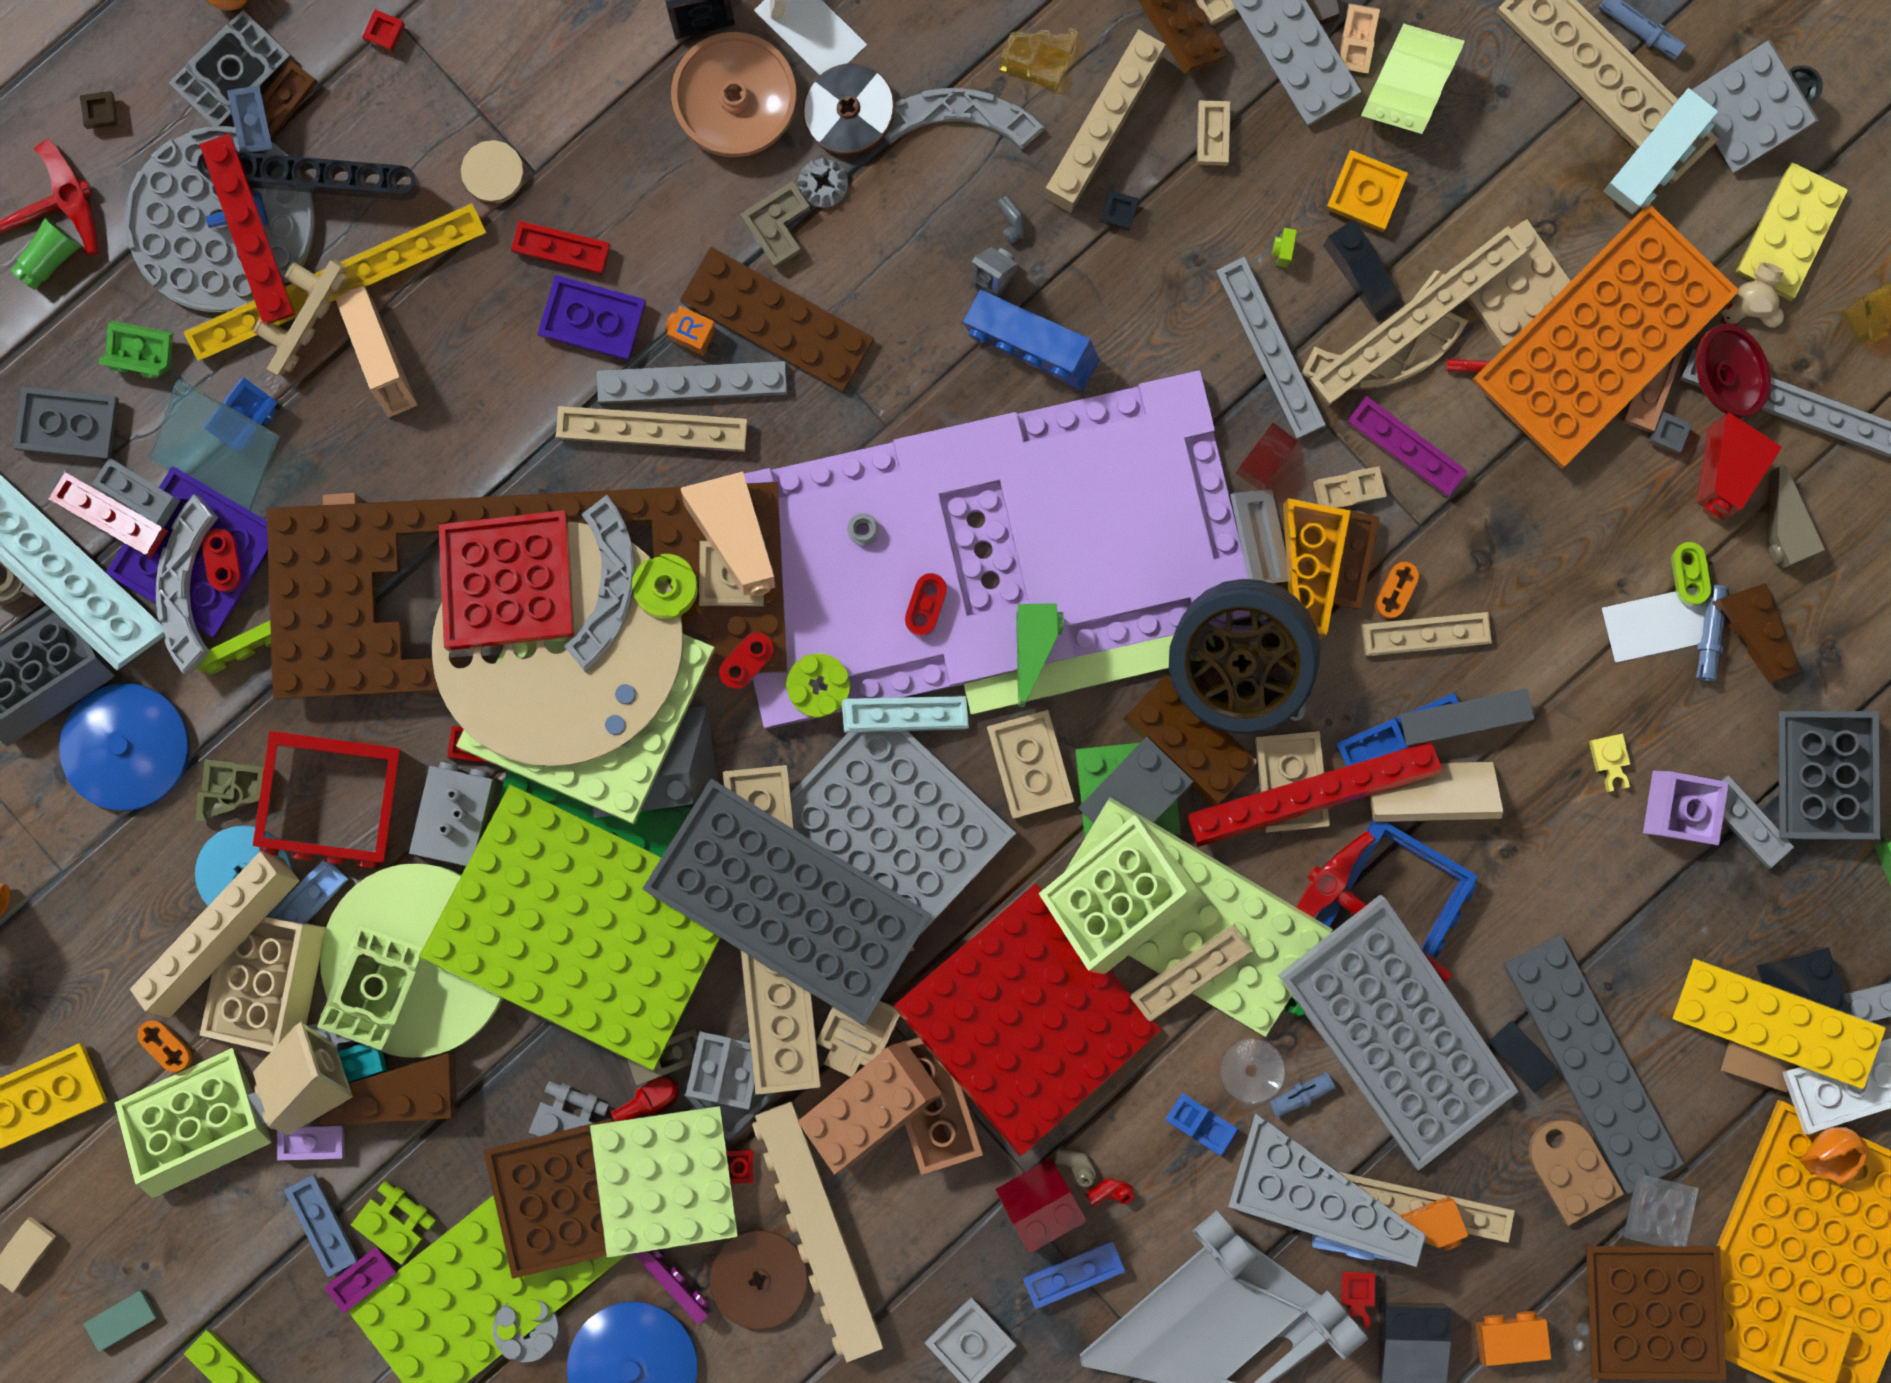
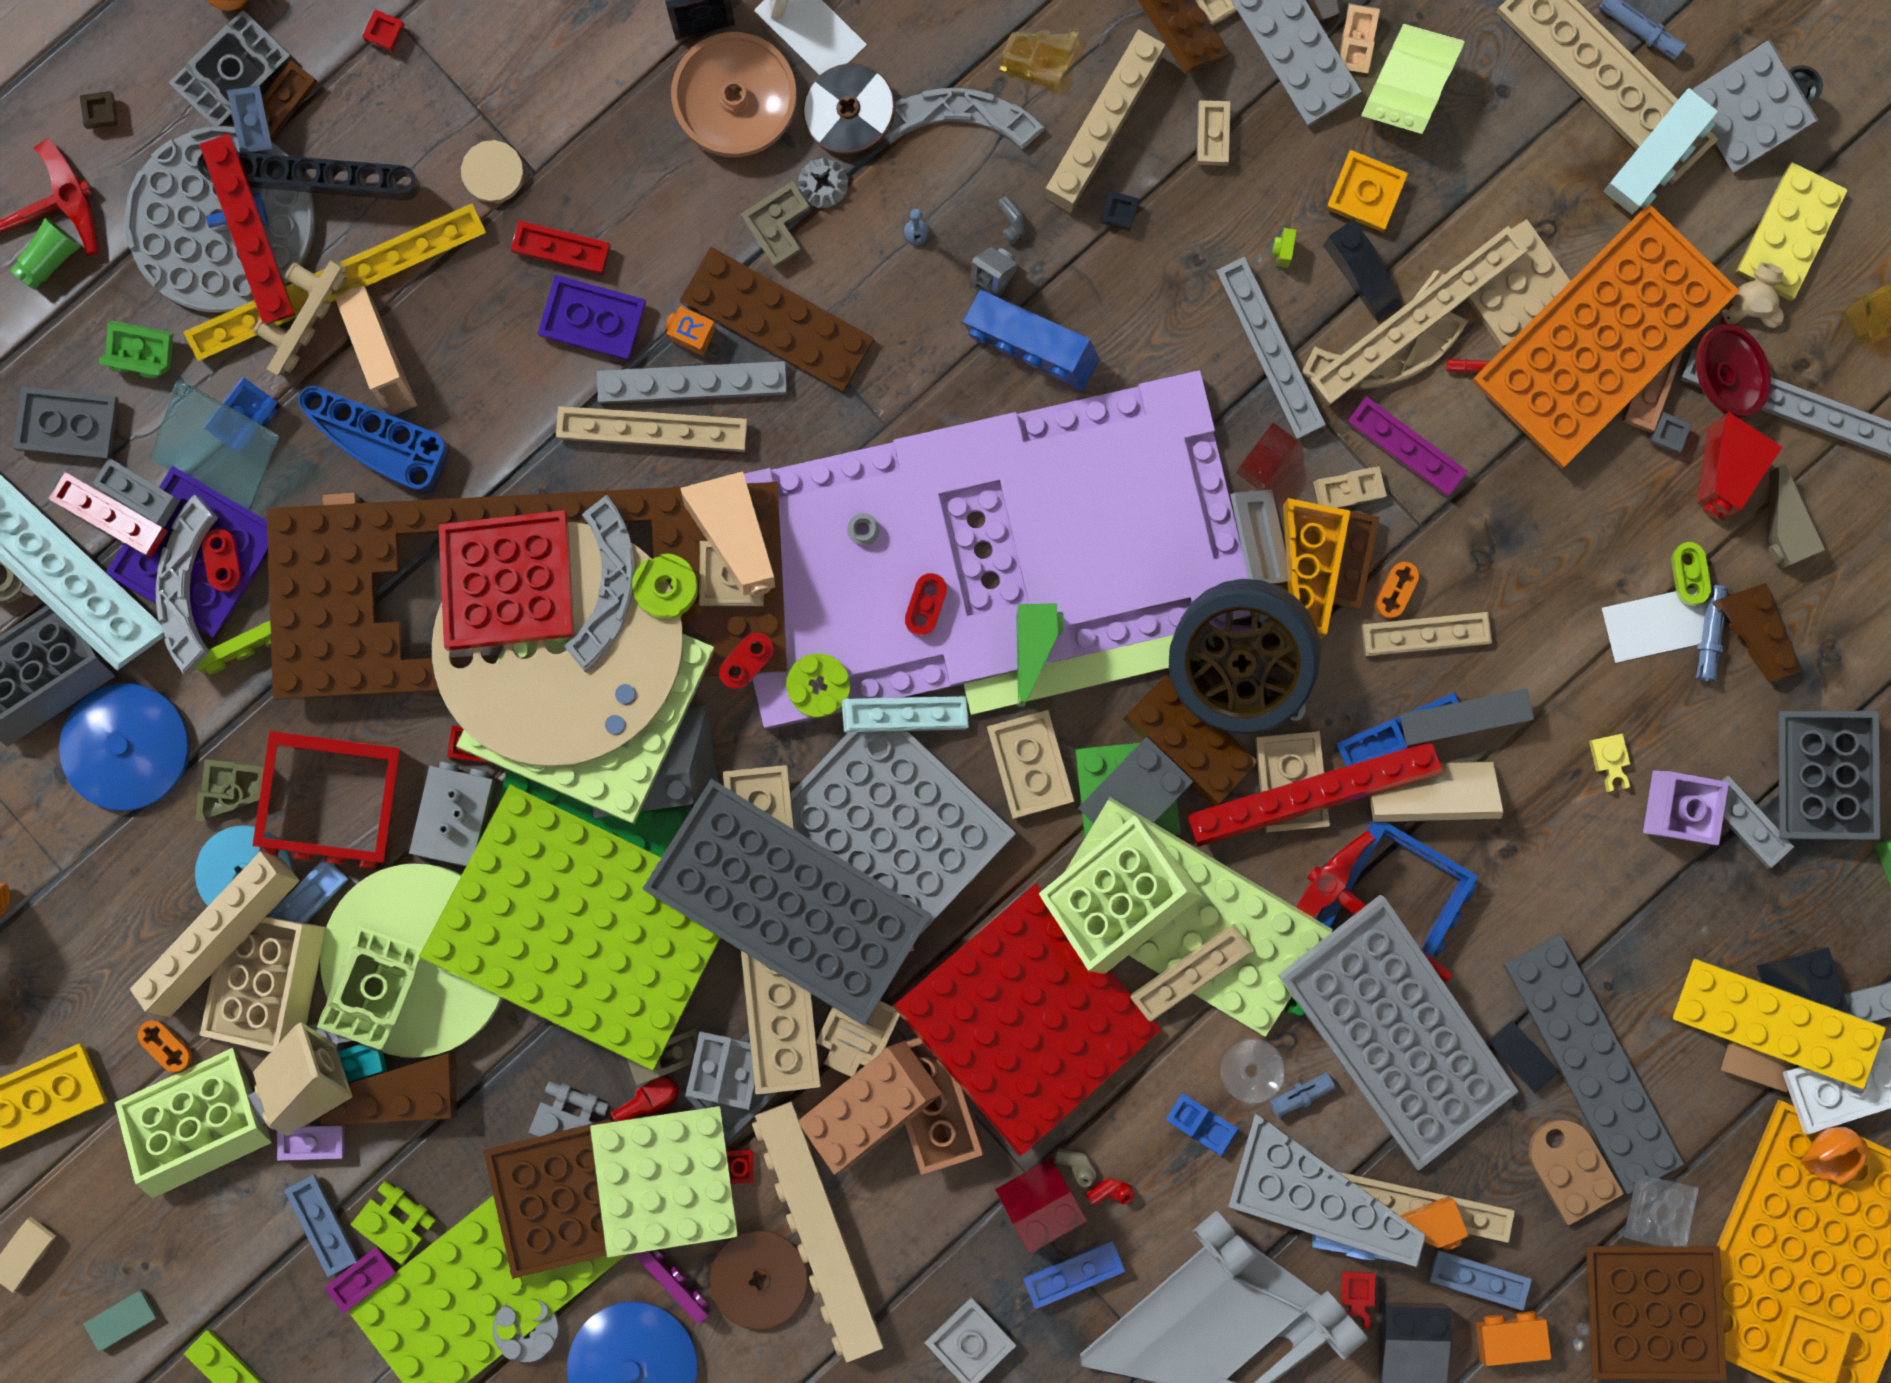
(378, 449): none -> blue beam
(916, 227): none -> sand blue hinge
(1479, 1279): none -> sand blue plate

